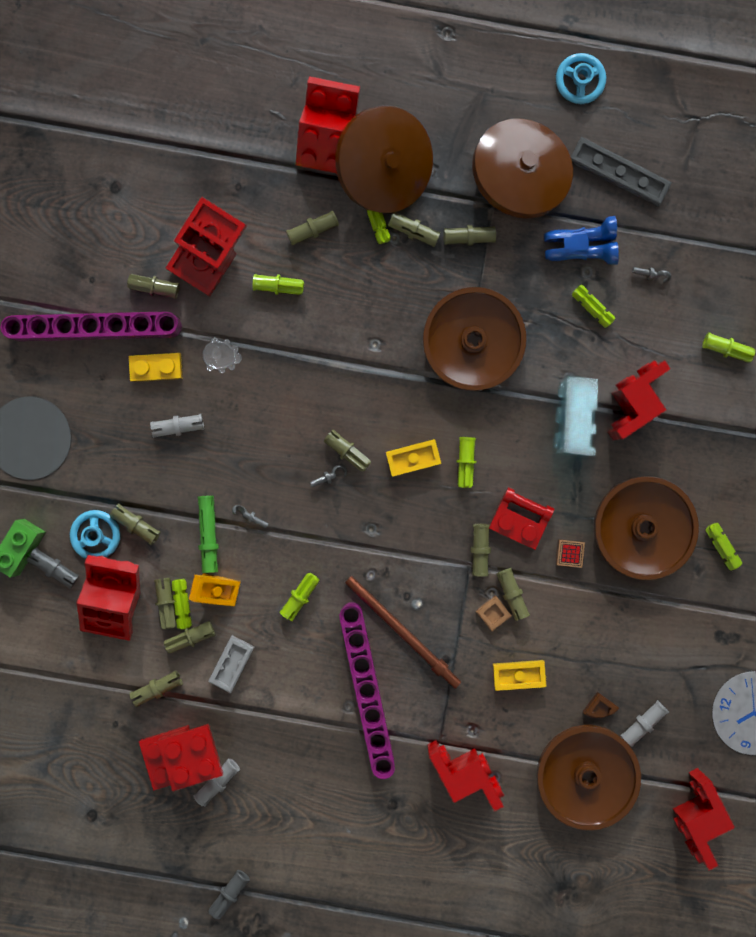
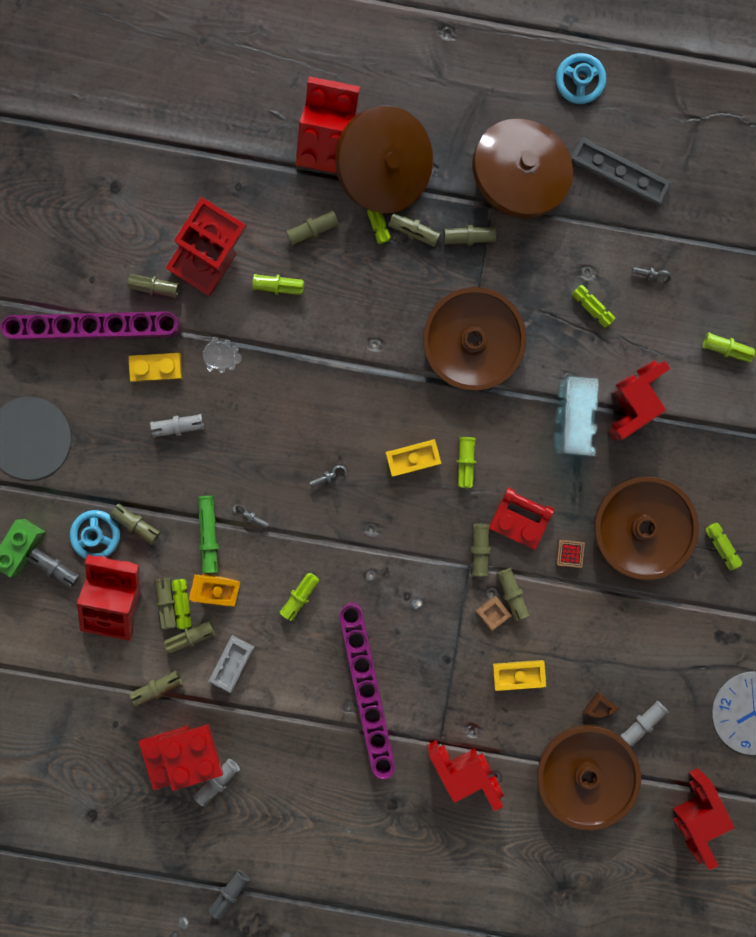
(347, 450): olive axle -> none
(438, 666): copper bar -> none
(577, 243): blue piece -> none

